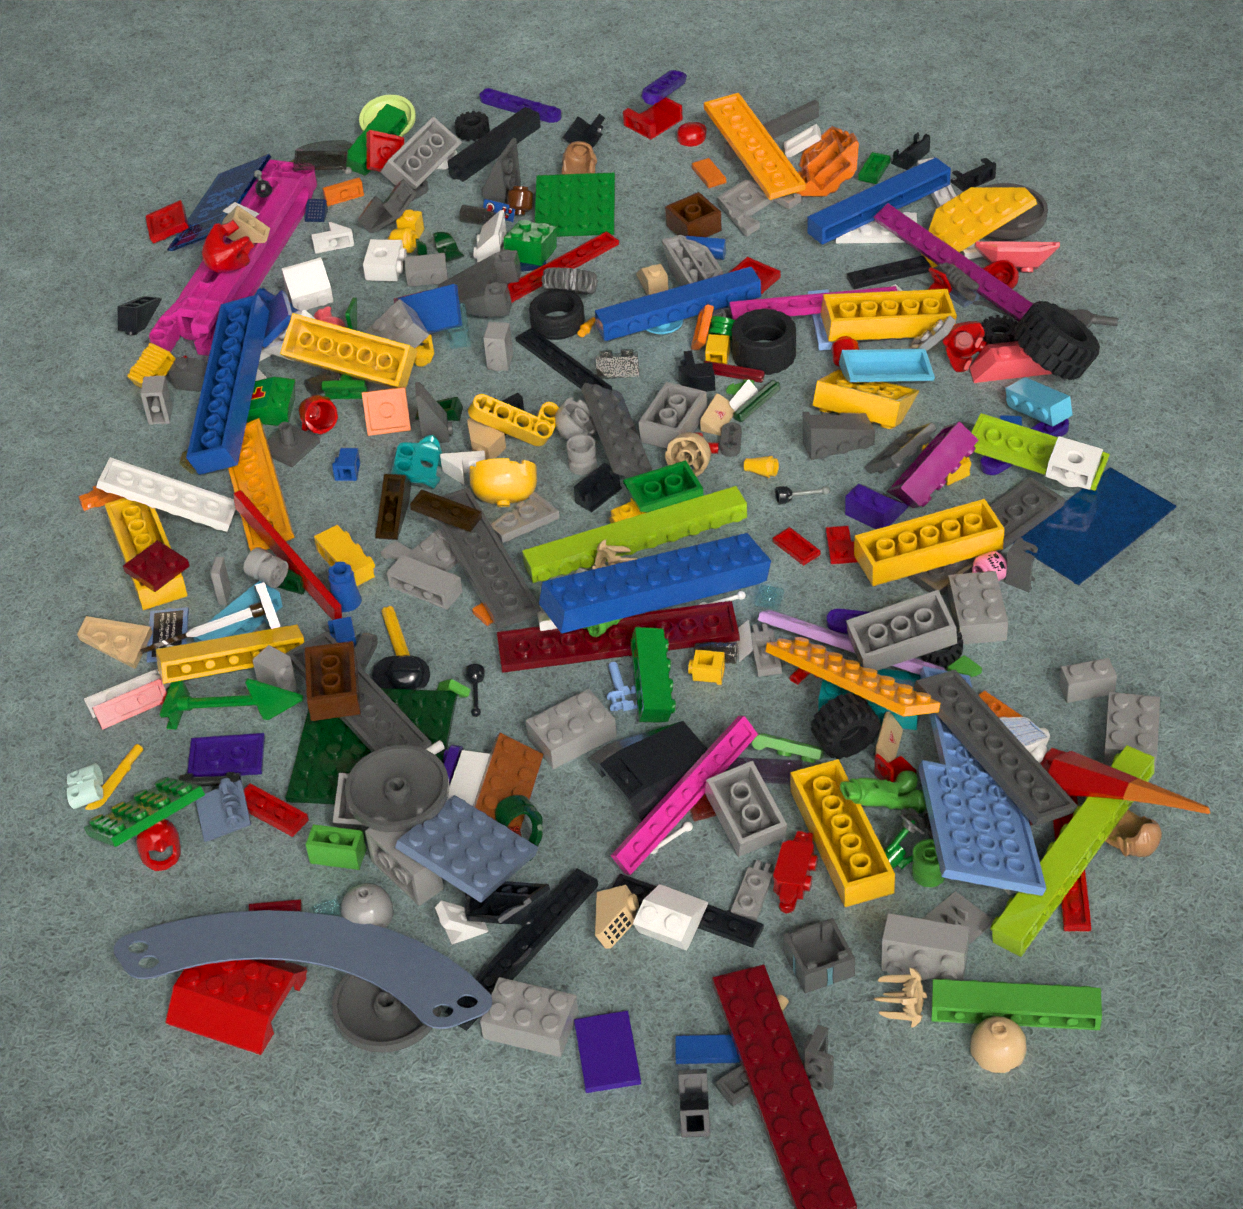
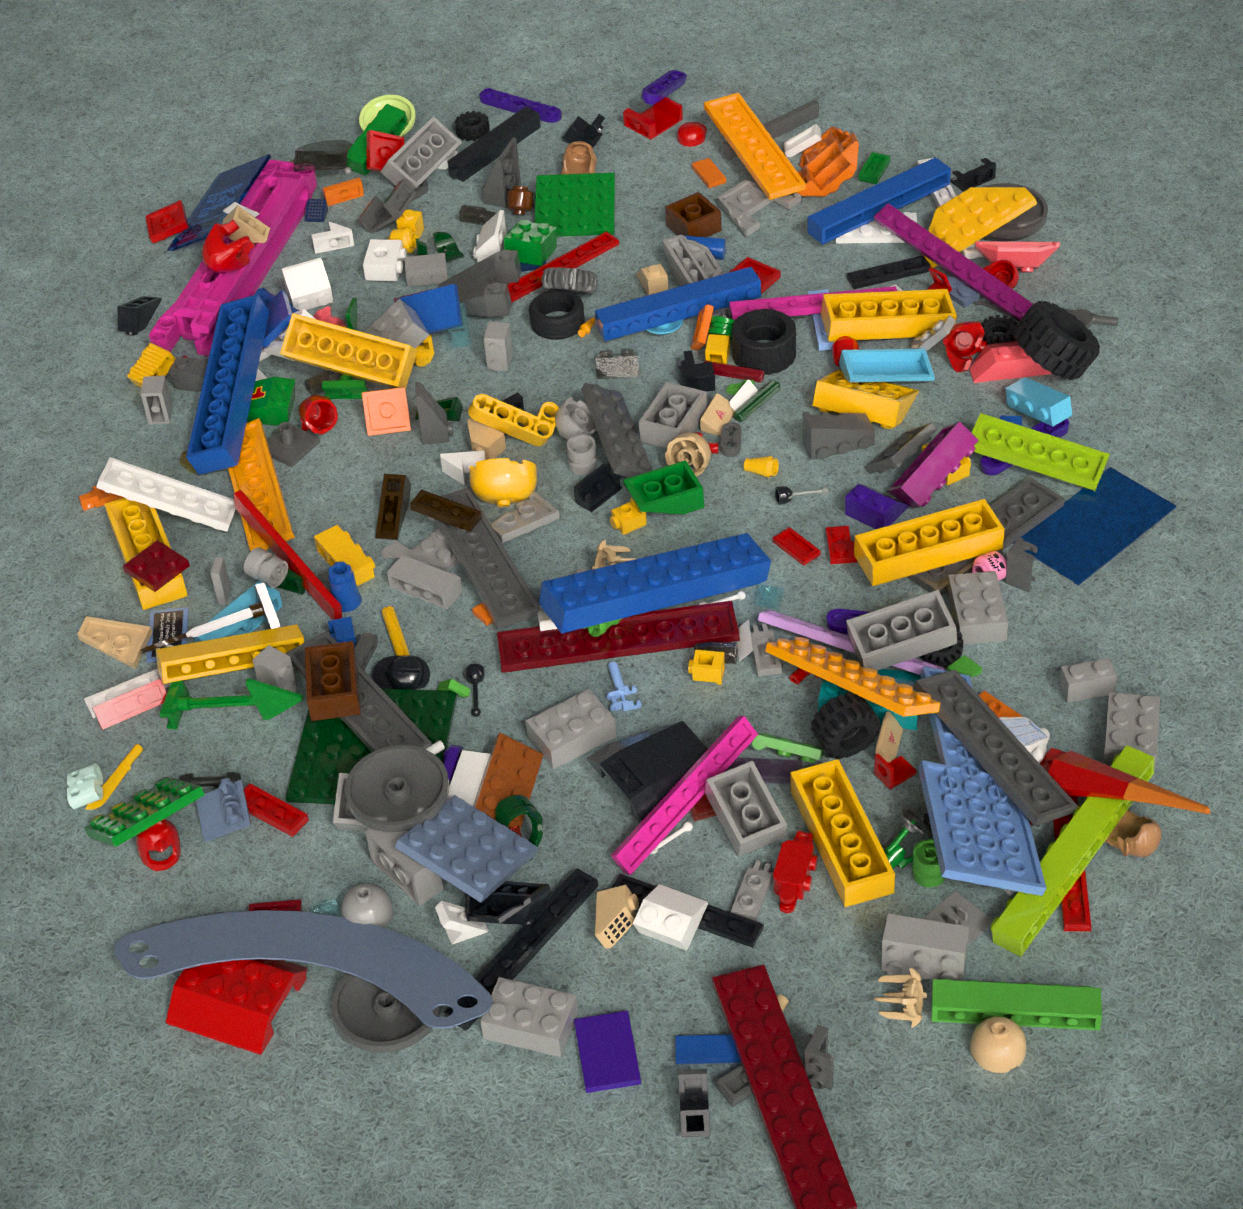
(226, 754): dark purple tile -> none
(262, 185): black hinge -> none
(336, 847): bright green brick -> none
(347, 465): blue brick -> none
(409, 458): teal piece -> none
(494, 206): blue sticker -> none
(559, 360): black tile -> none
(636, 533): lime brick -> none
(652, 675): green brick -> none
(819, 955): dark grey container -> none
(886, 793): bright green piece -> none
(913, 153): black hinge -> none
(959, 280): dark grey hinge -> none
(1073, 463): white brick -> none

